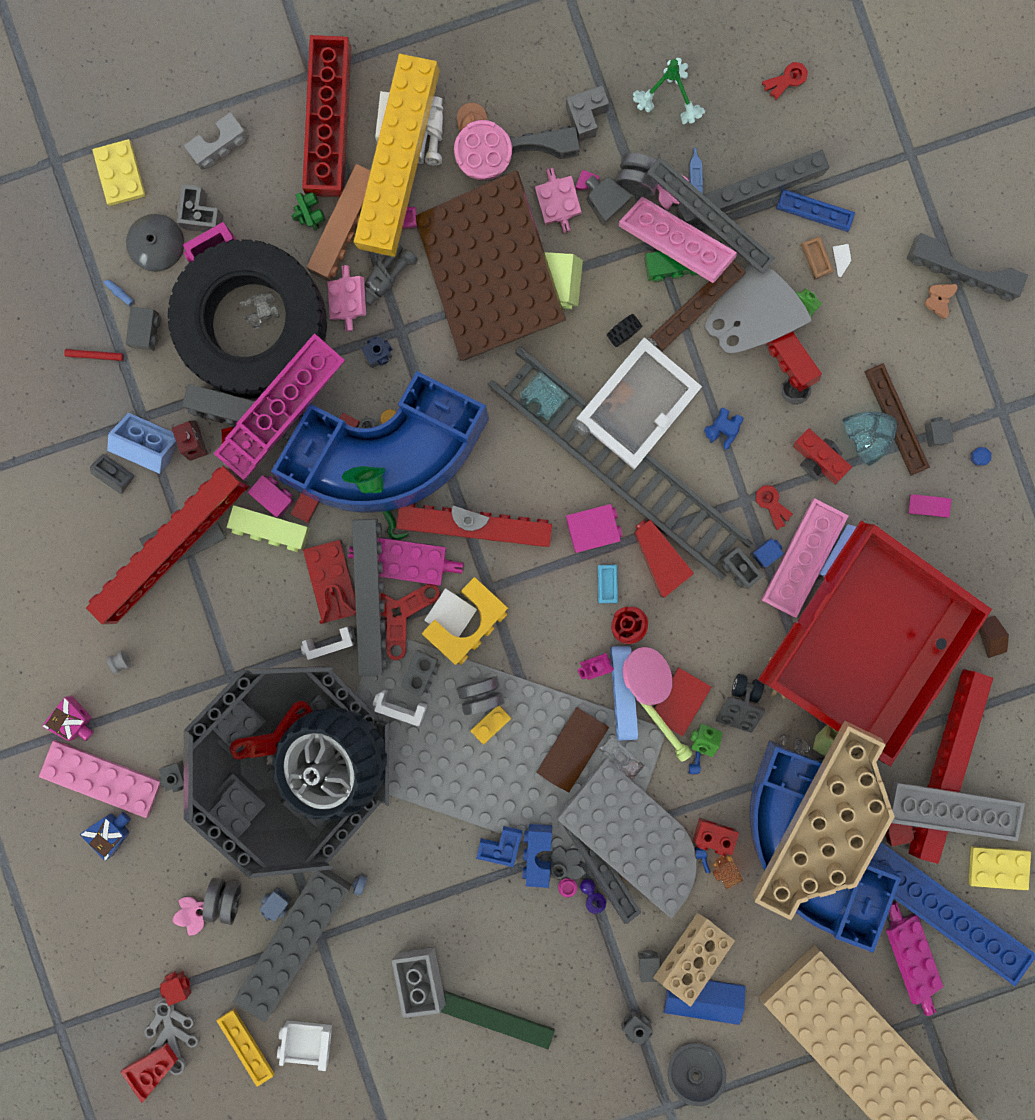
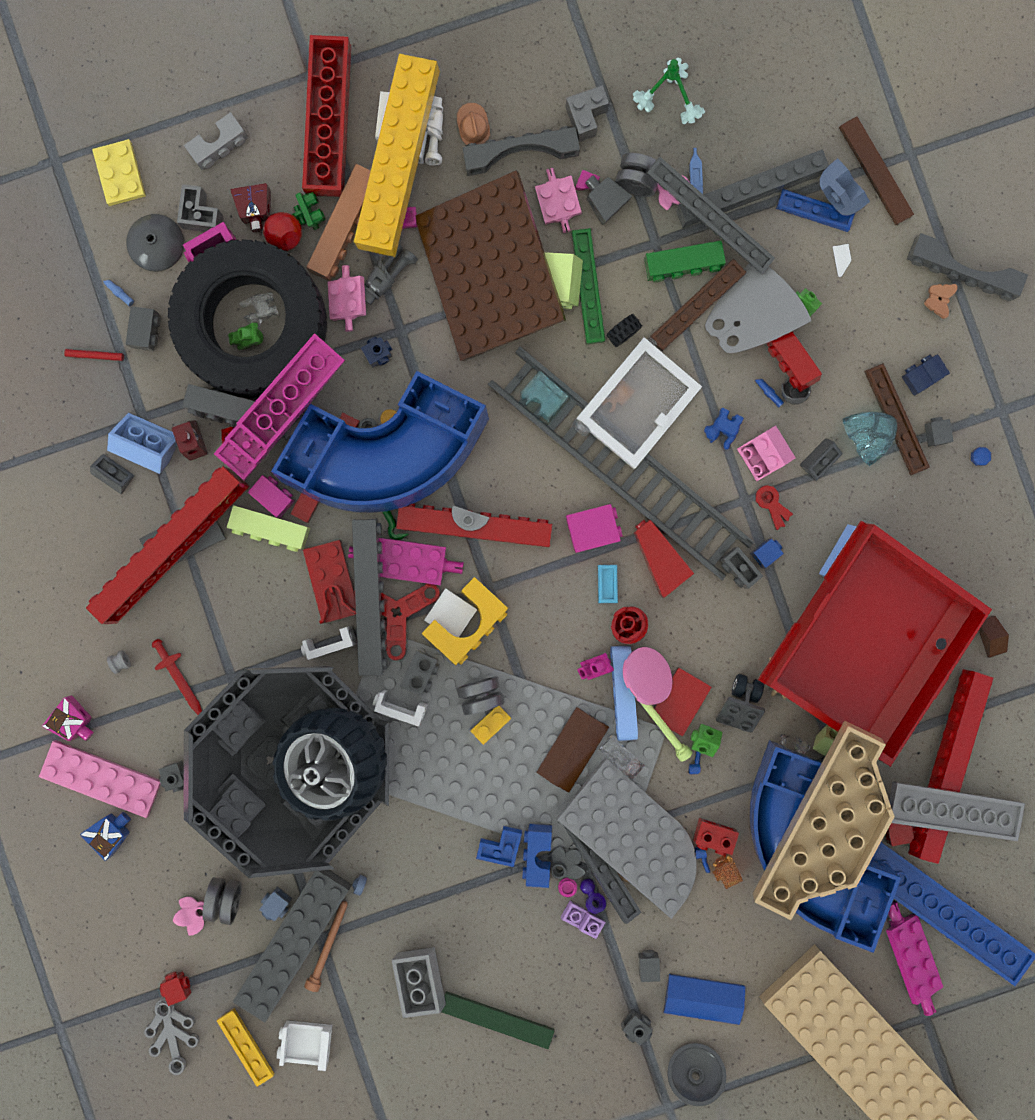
(149, 1070): red wing -> none
(169, 663): none -> red sword
(246, 336): none -> bright green hips
(253, 204): none -> dark red torso
(266, 744): red piece -> none
(282, 231): none -> red brick
(313, 982): none -> nougat piece
(366, 478): green piece -> none
(483, 150): bright pink tile -> none
(582, 919): none -> lavender slope
(589, 287): none -> green tile
(677, 239): bright pink plate -> none
(694, 959): tan brick -> none
(766, 453): none -> bright pink slope
(769, 392): none -> blue piece
(794, 75): red piece -> none
(804, 558): bright pink plate -> none
(817, 257): medium nougat tile -> none
(831, 463): red arch -> none
(842, 189): none -> sand blue brick
(876, 170): none -> reddish brown tile
(925, 374): none -> dark blue brick
(930, 506): dark pink slope -> none
(999, 868): light yellow plate -> none

